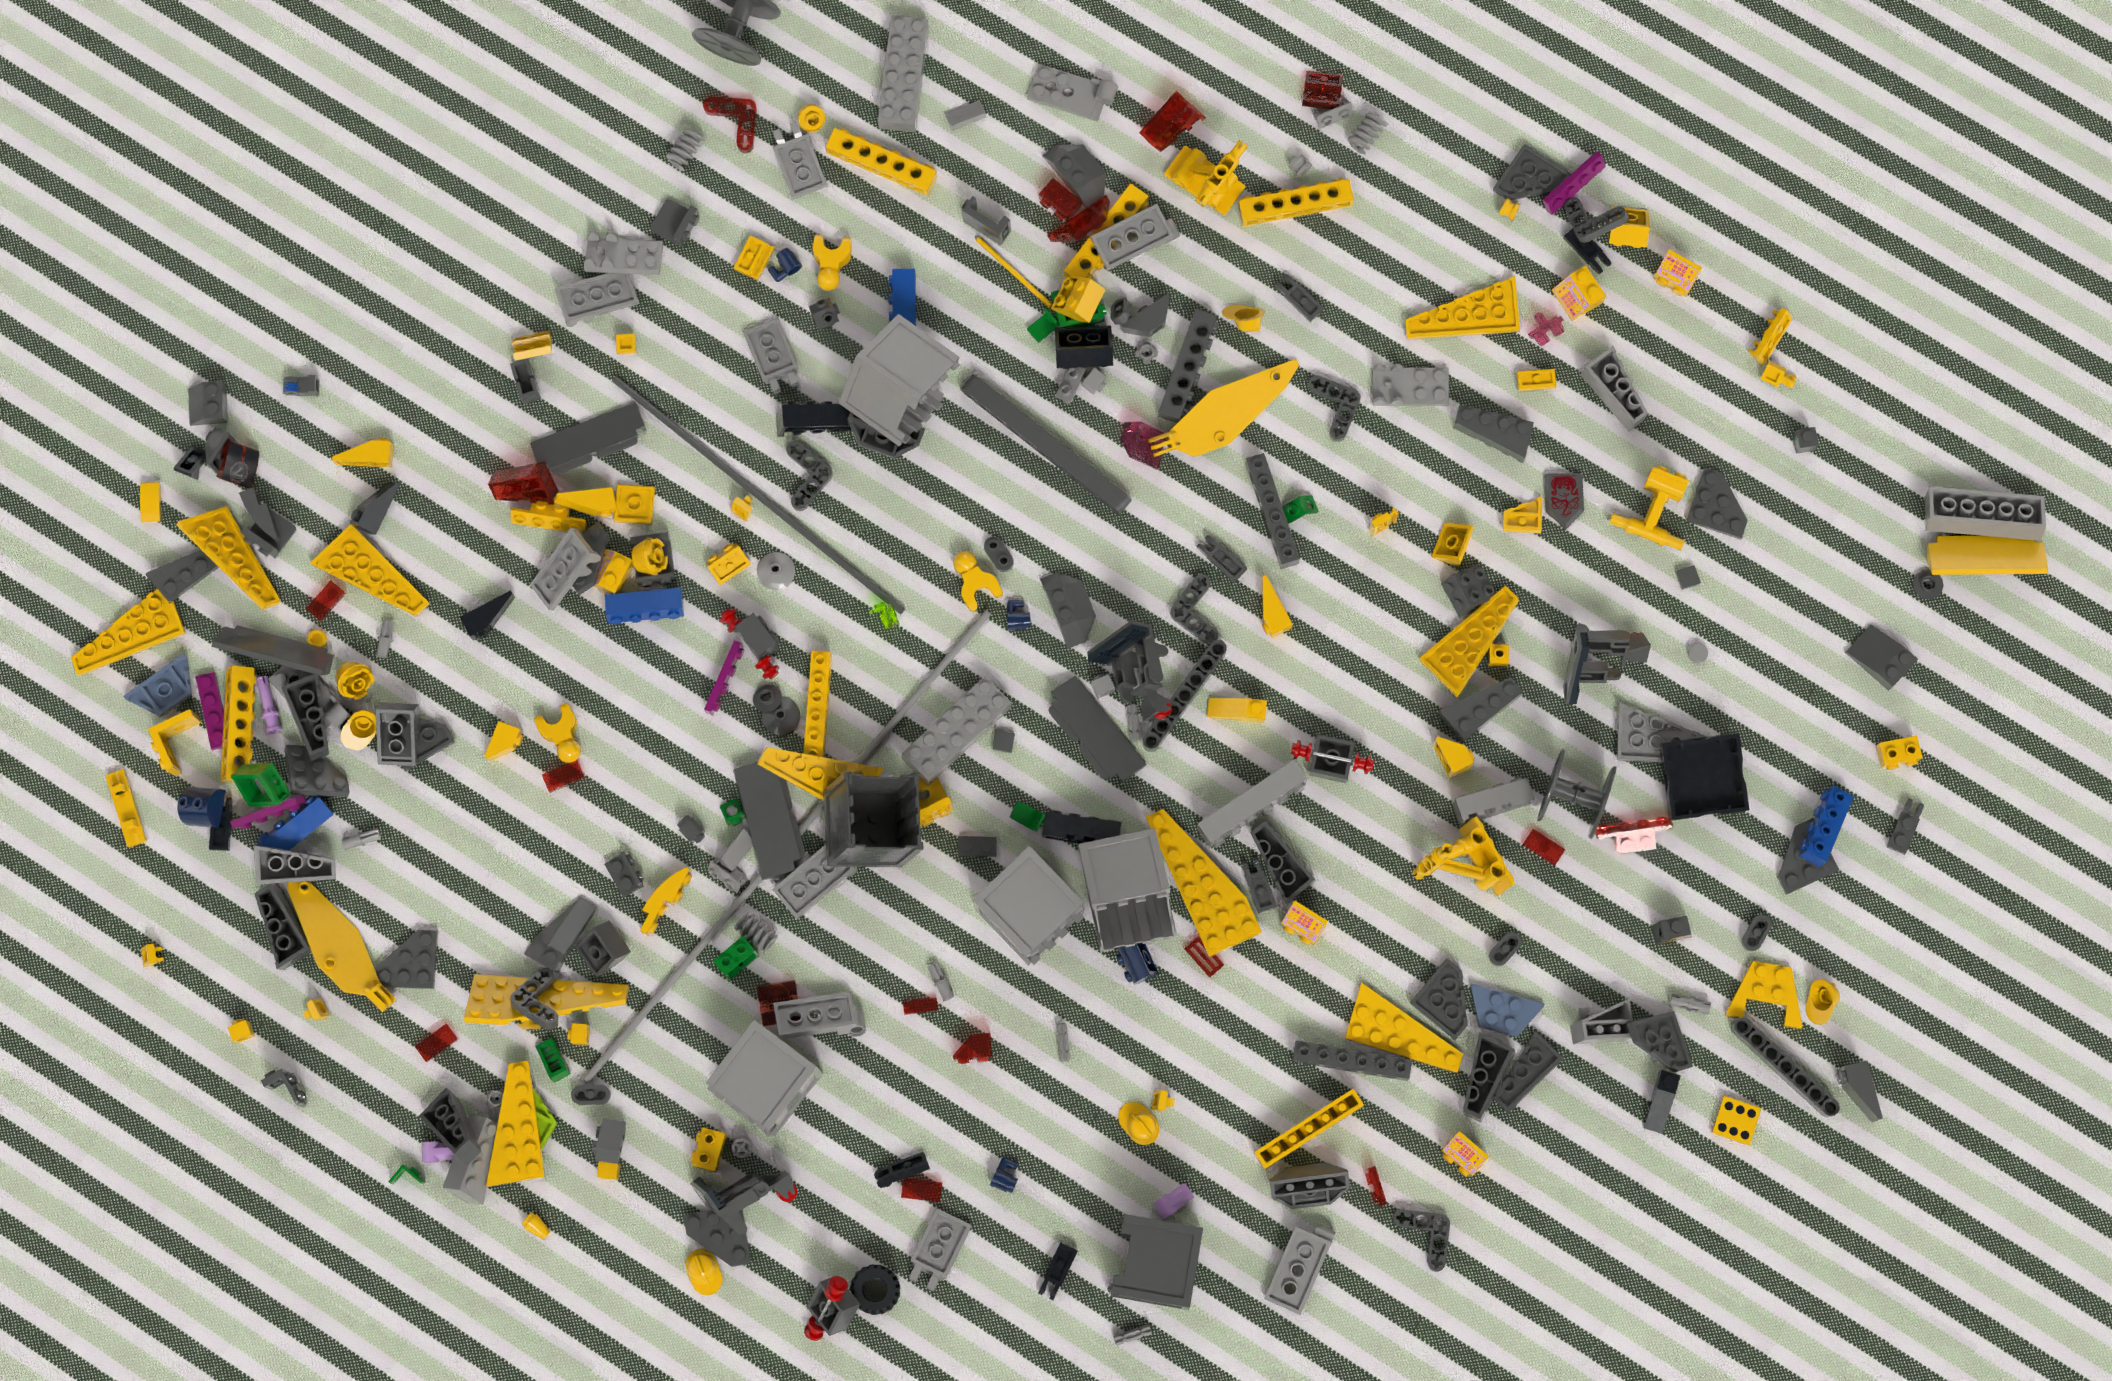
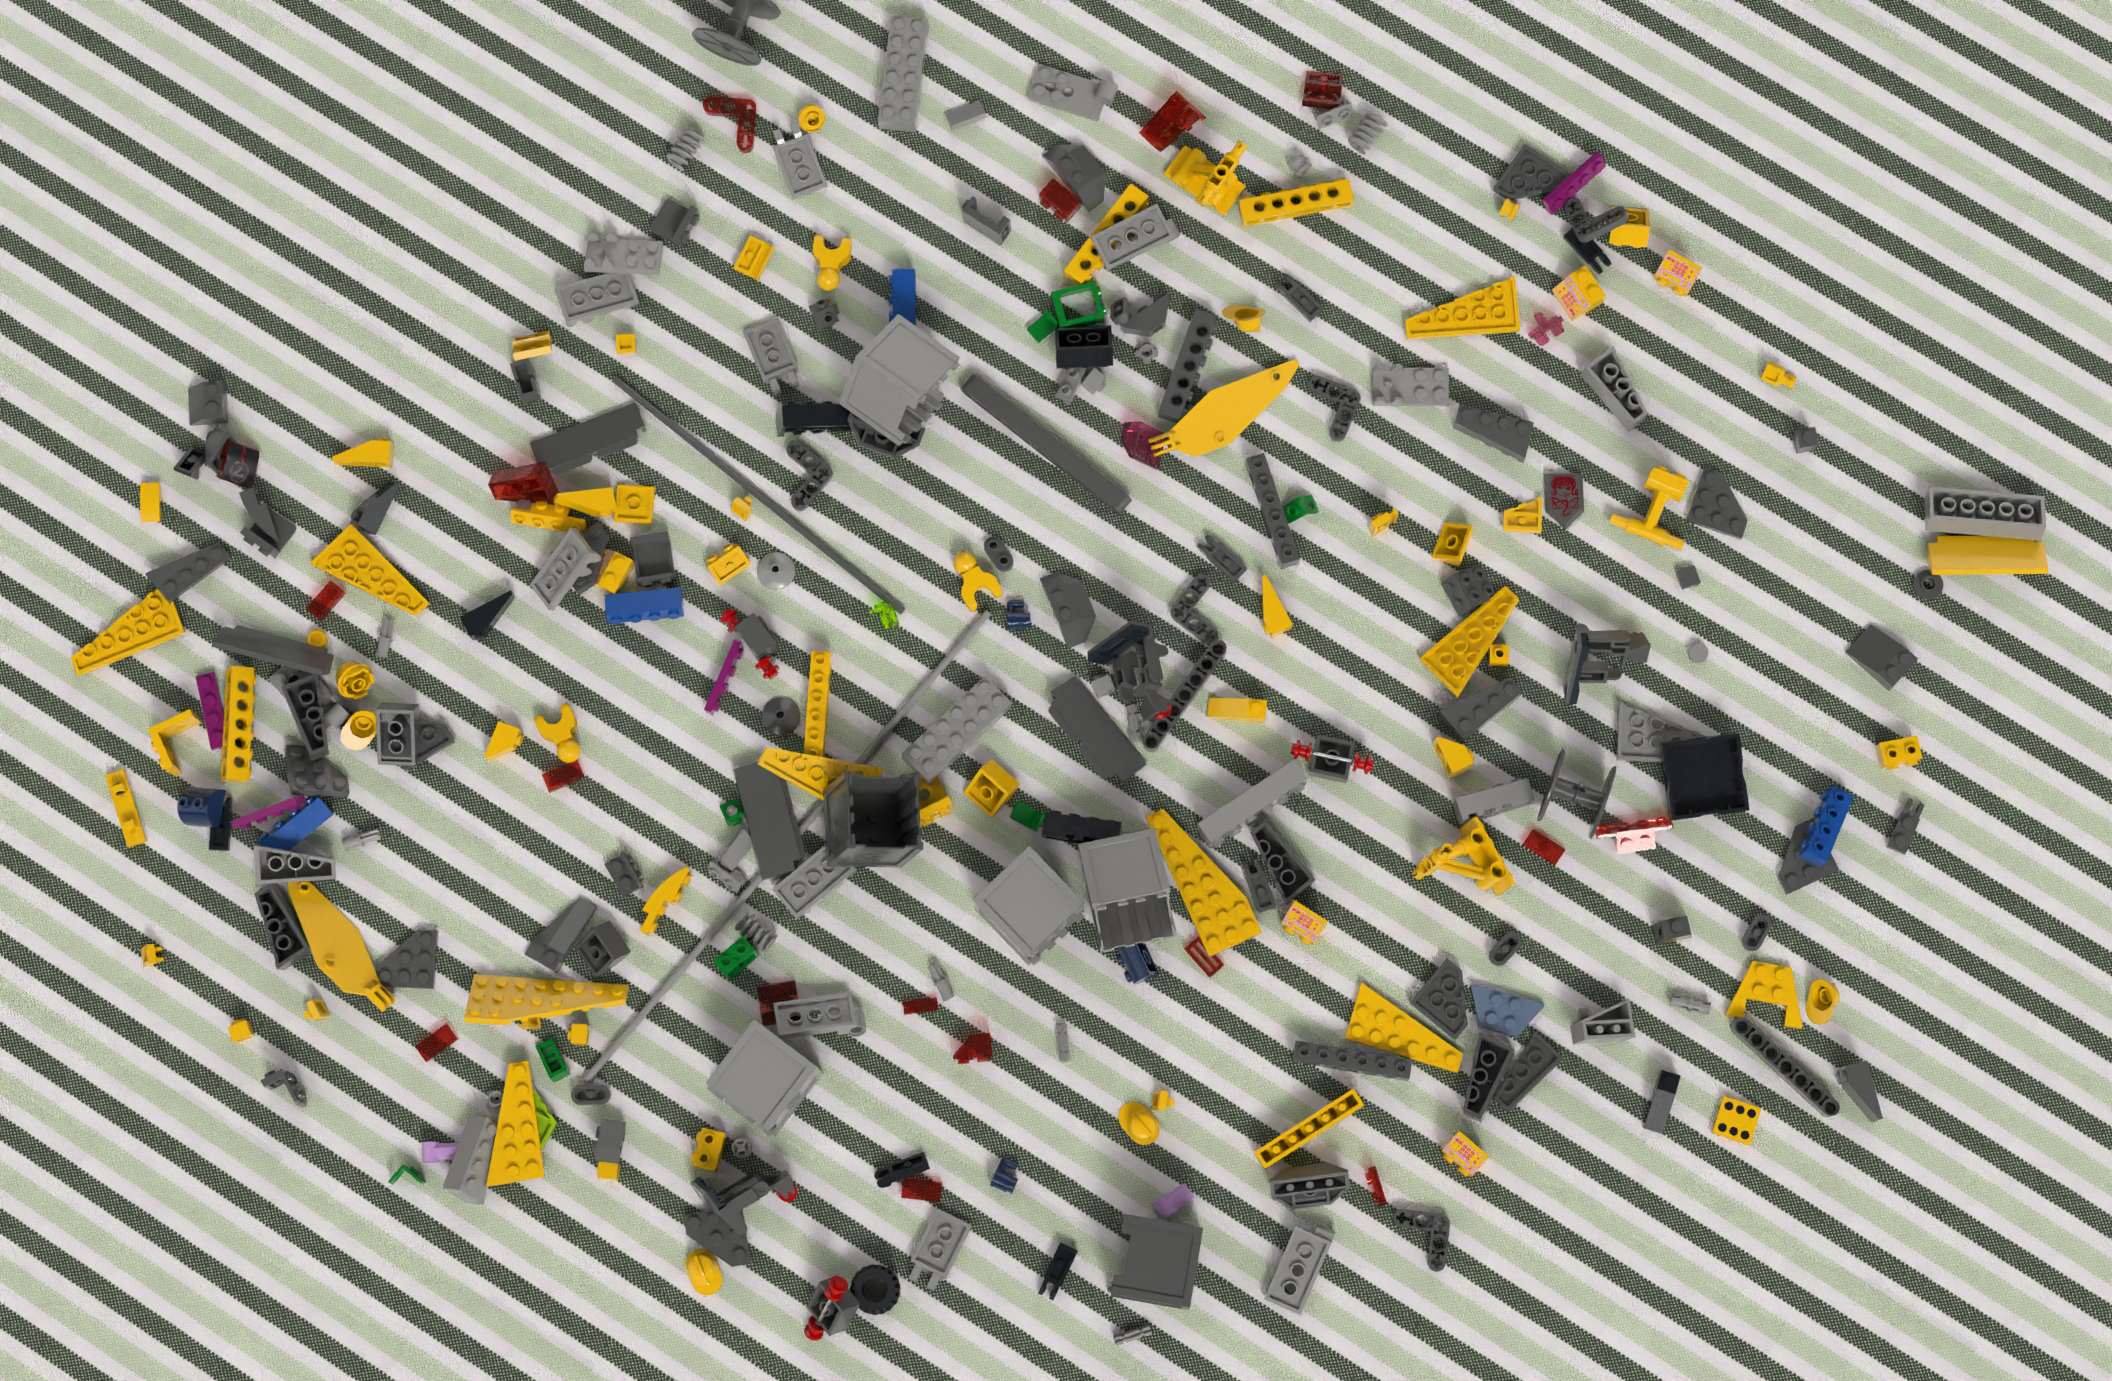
(163, 689): sand blue wing -> none
(223, 543): yellow wing -> none
(266, 773): green window -> none
(269, 713): lavender pin -> none
(301, 386): dark grey leg -> none
(449, 1122): dark grey wedge -> none
(529, 999): dark grey beam -> none
(535, 1225): yellow cone -> none
(649, 556): yellow cone -> none
(691, 829): dark grey brick -> none
(772, 703): dark grey piece -> none
(789, 264): dark blue piece -> none
(921, 184): yellow brick -> none
(977, 846): dark grey plate -> none
(991, 788): none -> yellow slope
(1003, 741): dark grey tile -> none
(1014, 272): yellow axle -> none
(1078, 298): yellow slope -> none
(1082, 223): clear red wing -> none
(1536, 379): yellow plate -> none
(1662, 1040): dark grey plate -> none
(1771, 336): yellow plate -> none

